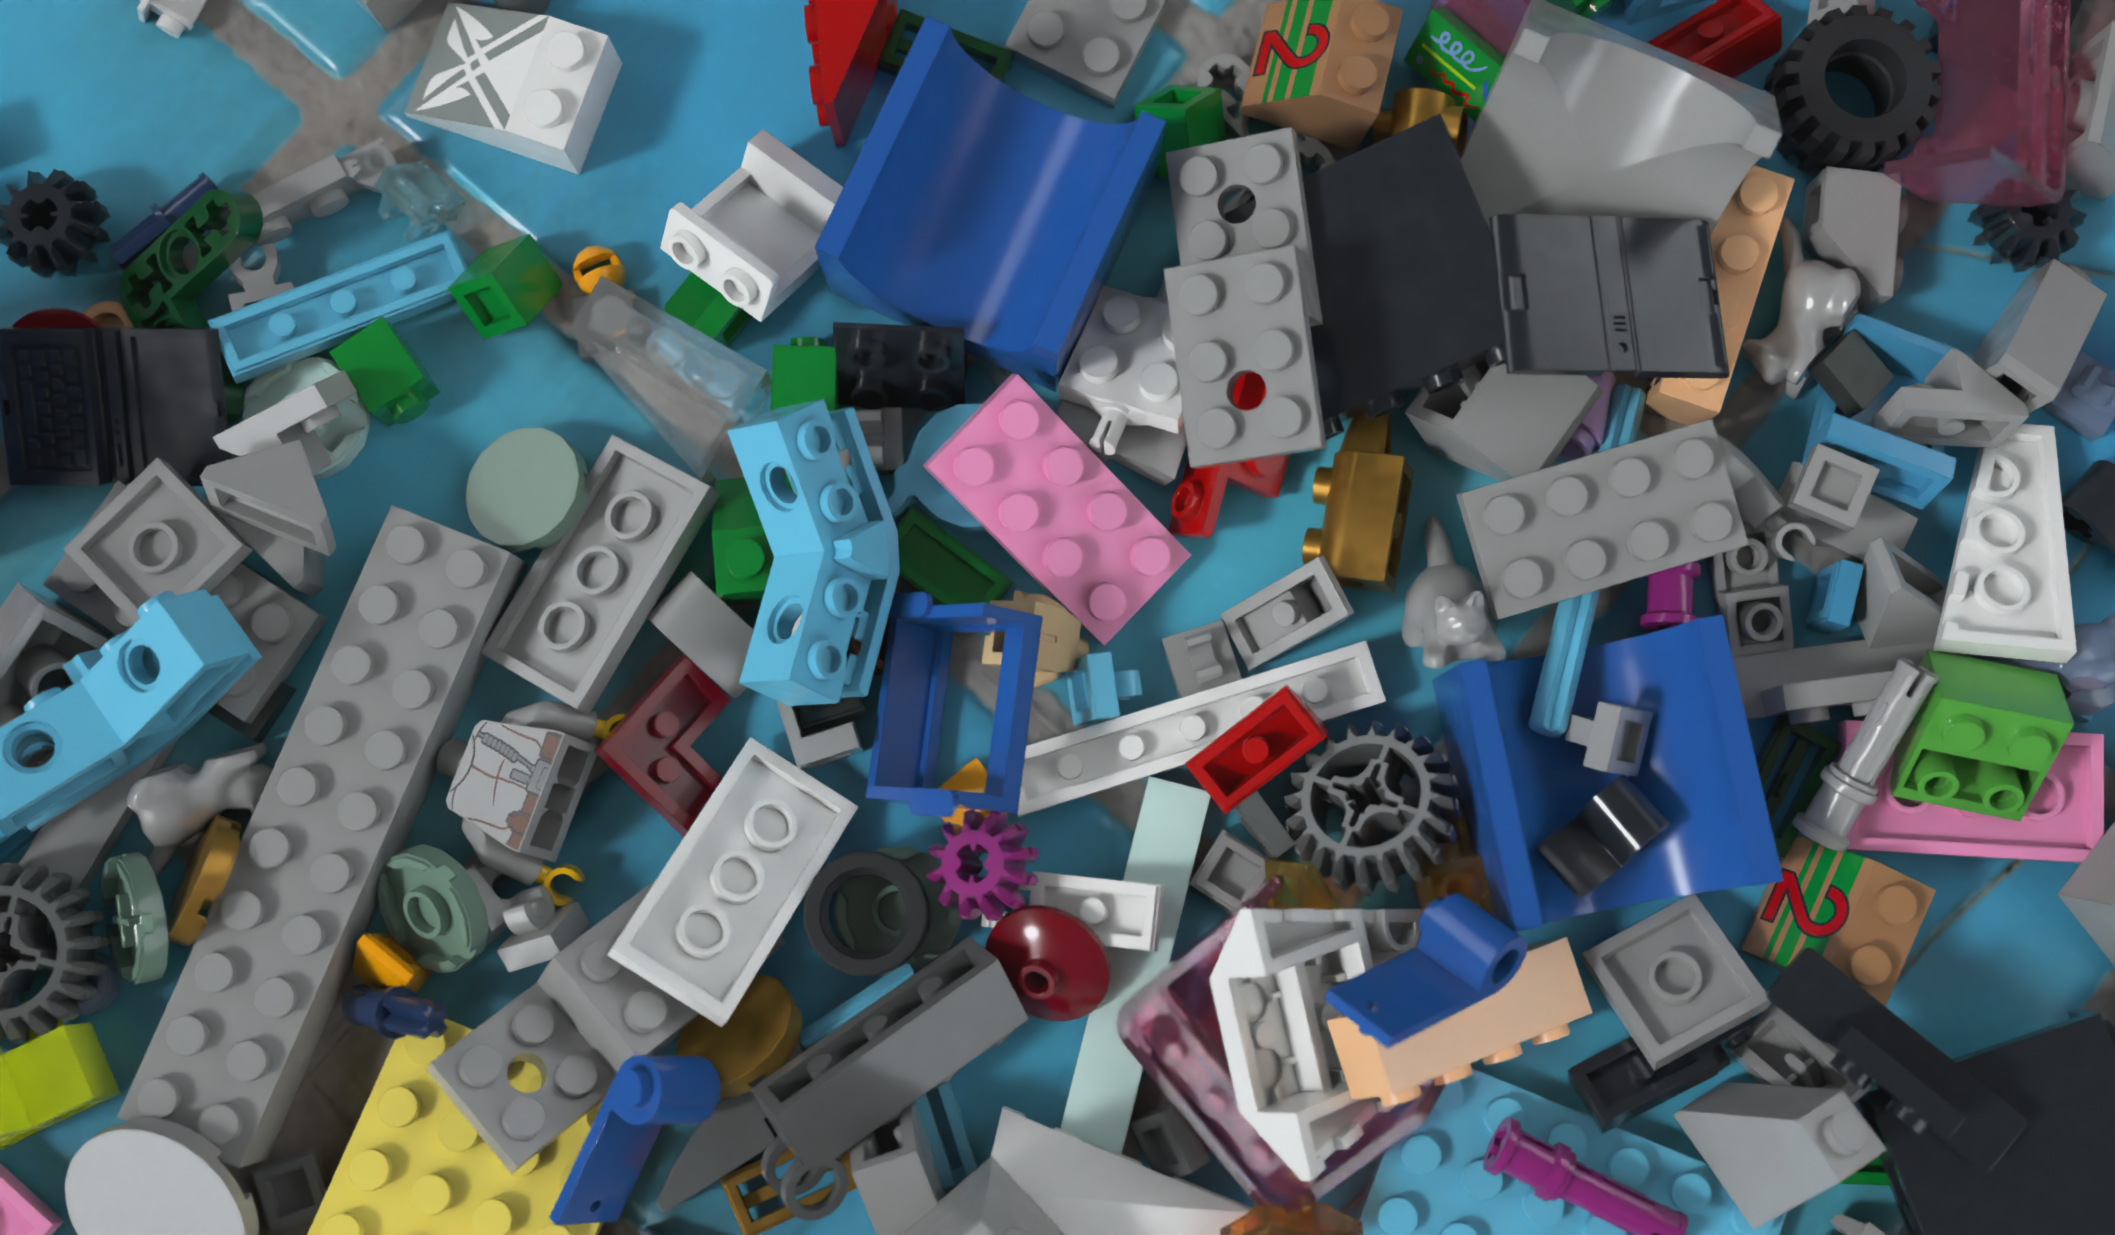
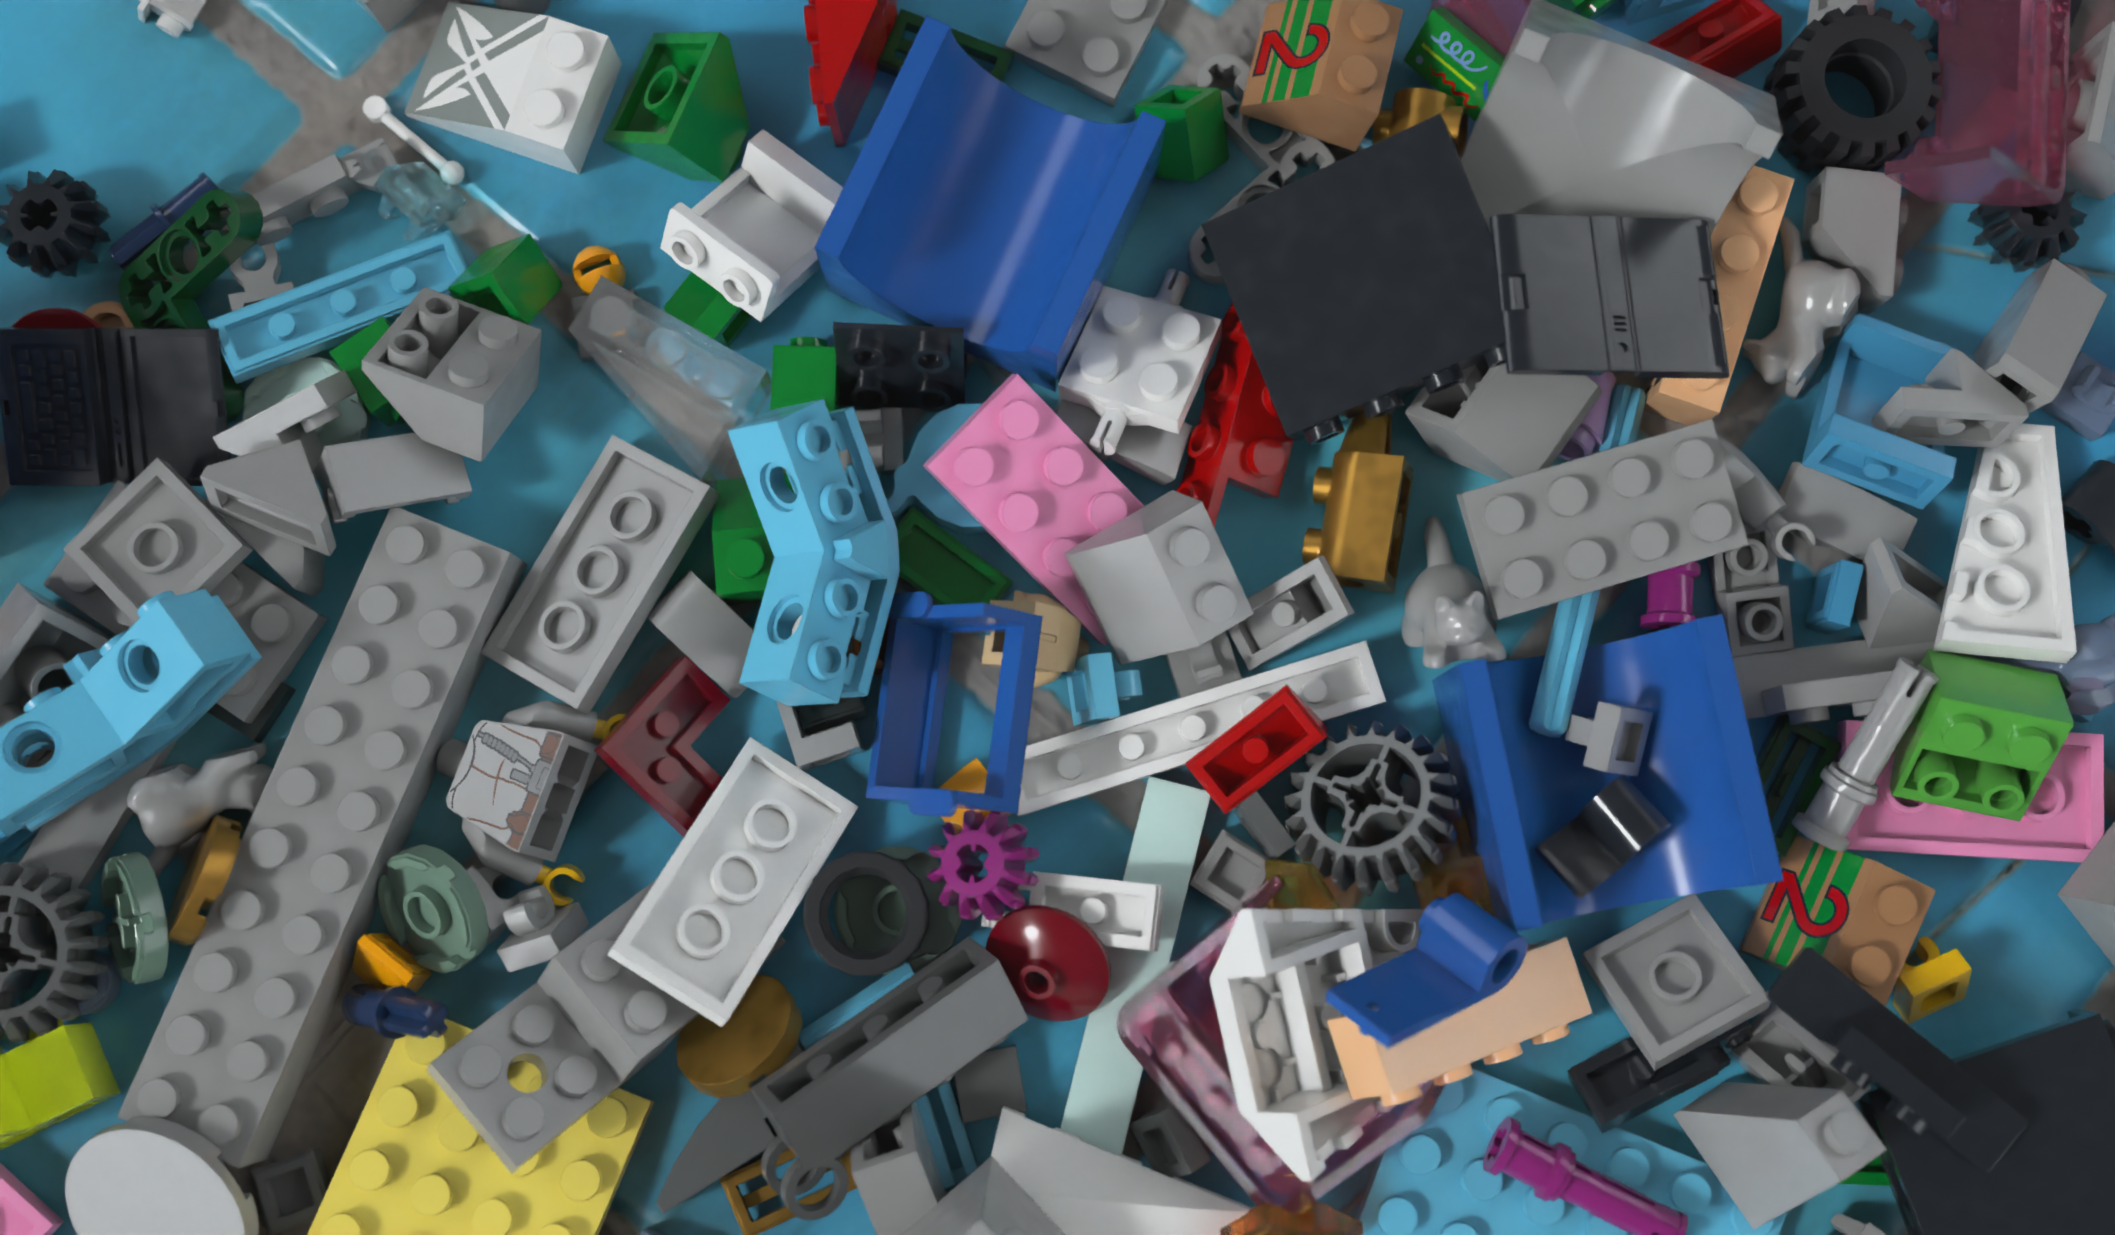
(379, 112): none -> white hinge
(388, 475): none -> light grey hinge
(455, 371): none -> light grey slope
(526, 489): sand green tile -> none
(639, 1101): blue door -> none
(684, 107): none -> green slope
(989, 1084): none -> dark grey tile
(1159, 580): none -> light grey slope
(1244, 300): light grey bracket -> none
(1833, 487): light grey tile -> none
(1851, 373): pearl dark grey tile -> none
(1931, 985): none -> yellow tile

